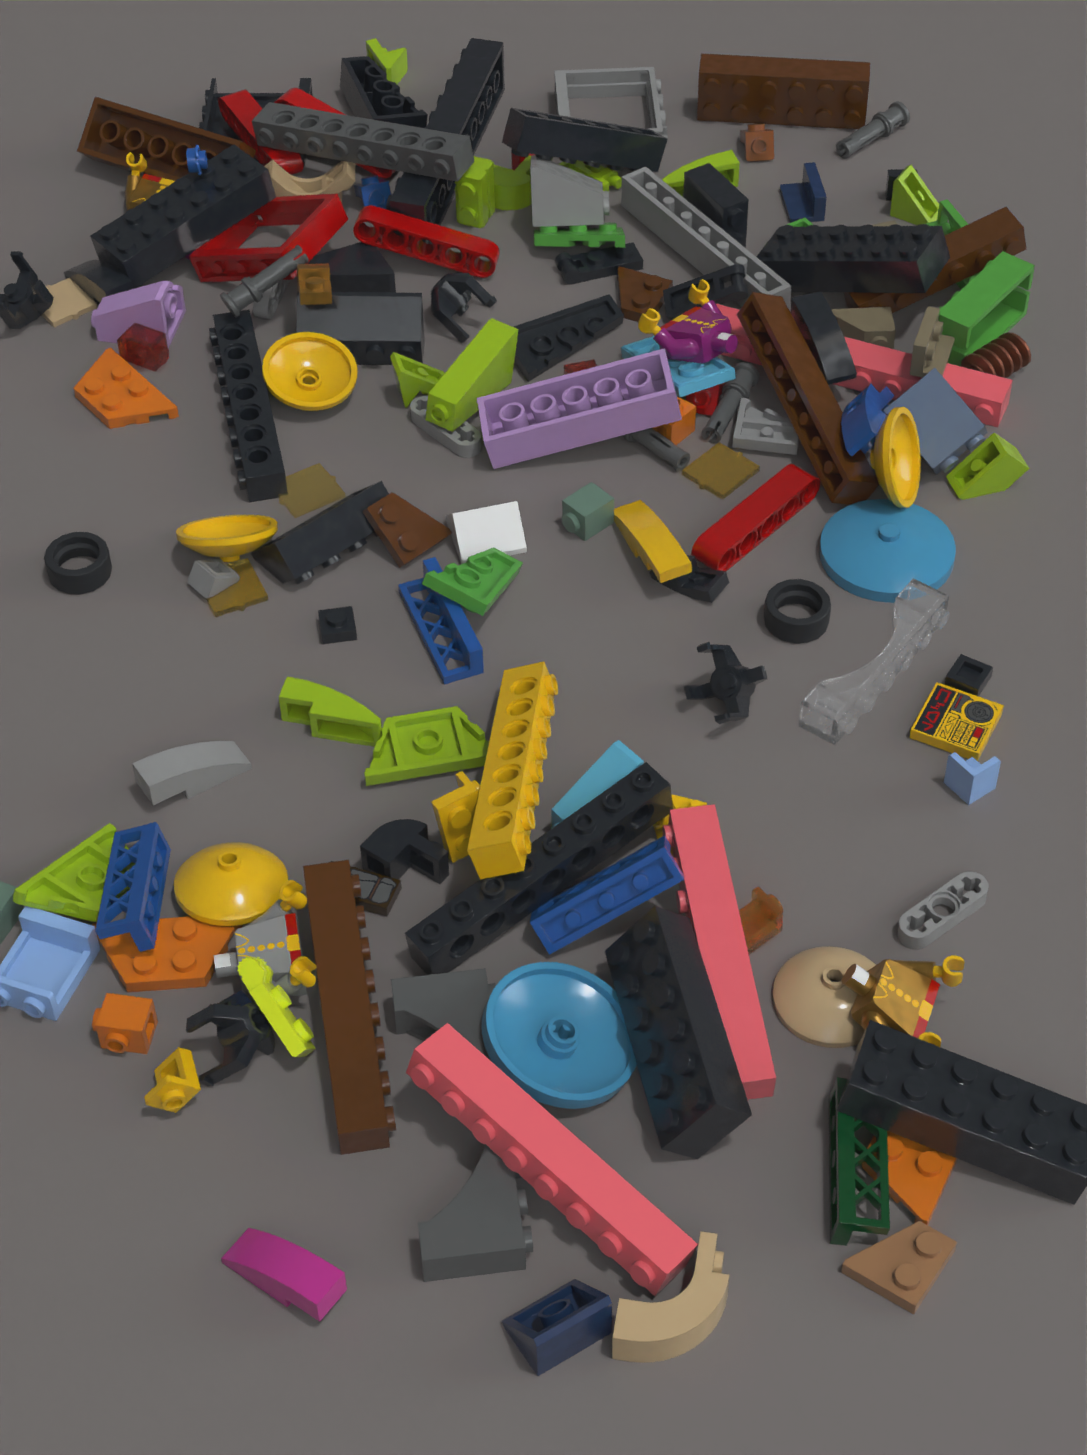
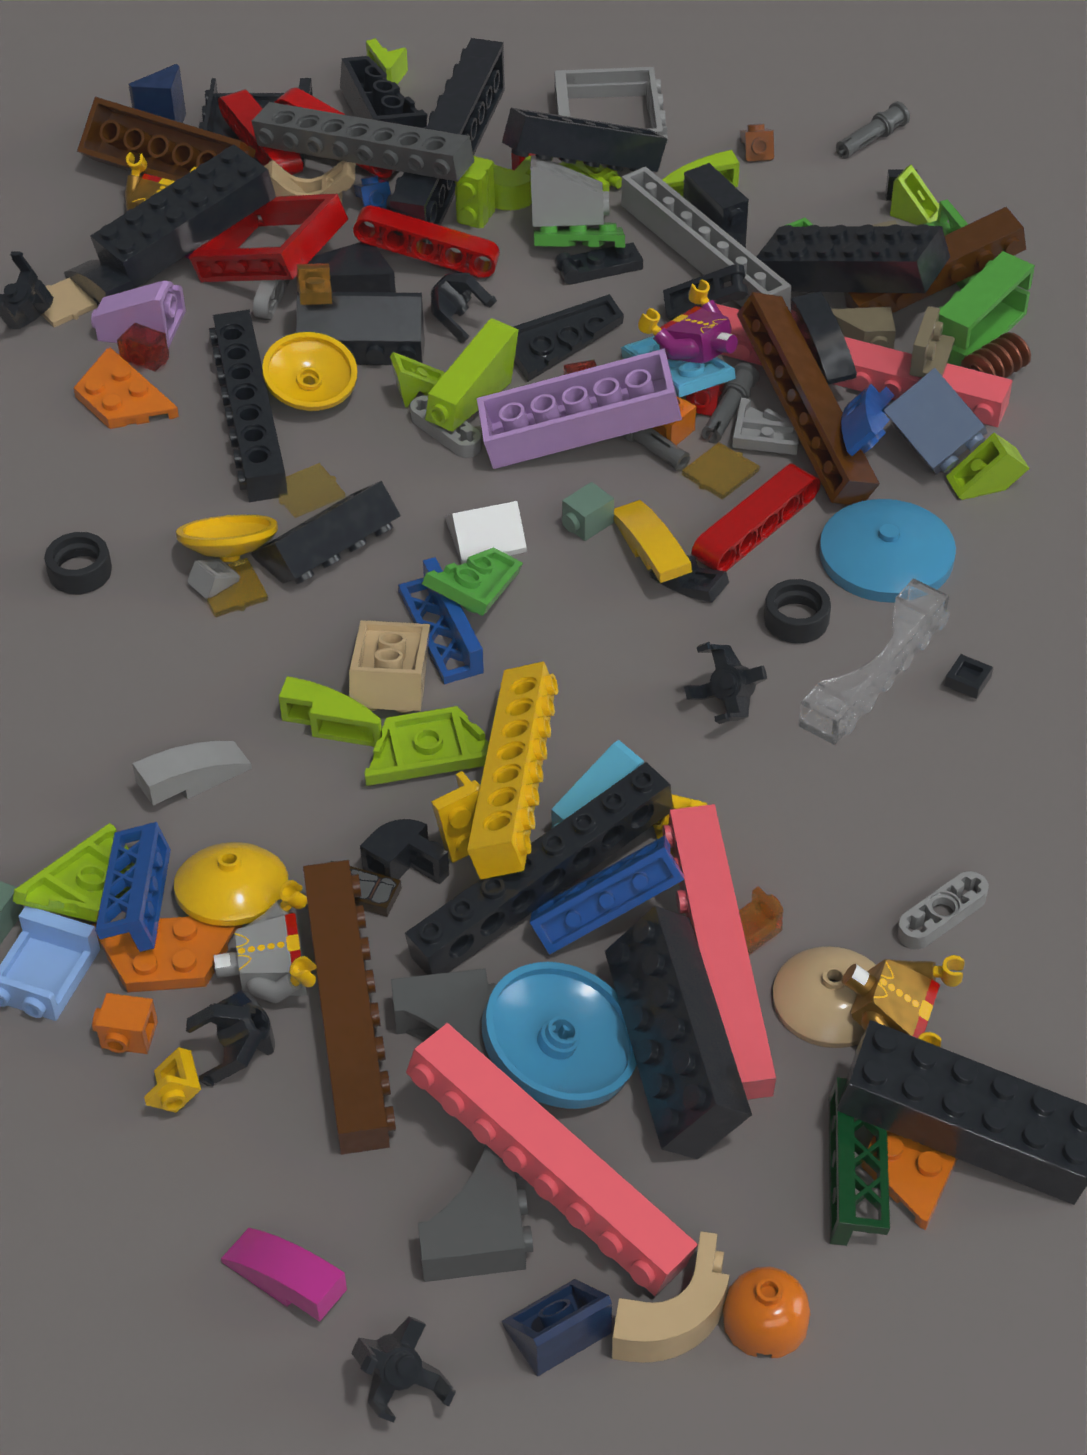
(160, 94): none -> dark blue slope
(196, 160): blue plate -> none
(252, 288): dark grey pin -> none
(275, 1006): neon yellow hinge -> none
(337, 625): black plate -> none
(389, 665): none -> tan slope
(398, 1367): none -> black piece
(404, 528): reddish brown wing -> none
(640, 292): reddish brown wing -> none
(766, 1312): none -> orange cylinder
(783, 91): reddish brown brick -> none
(805, 198): dark blue panel -> none
(898, 457): yellow dish -> none
(902, 1264): medium nougat wing -> none
(956, 721): tile -> none
(970, 778): light blue panel -> none

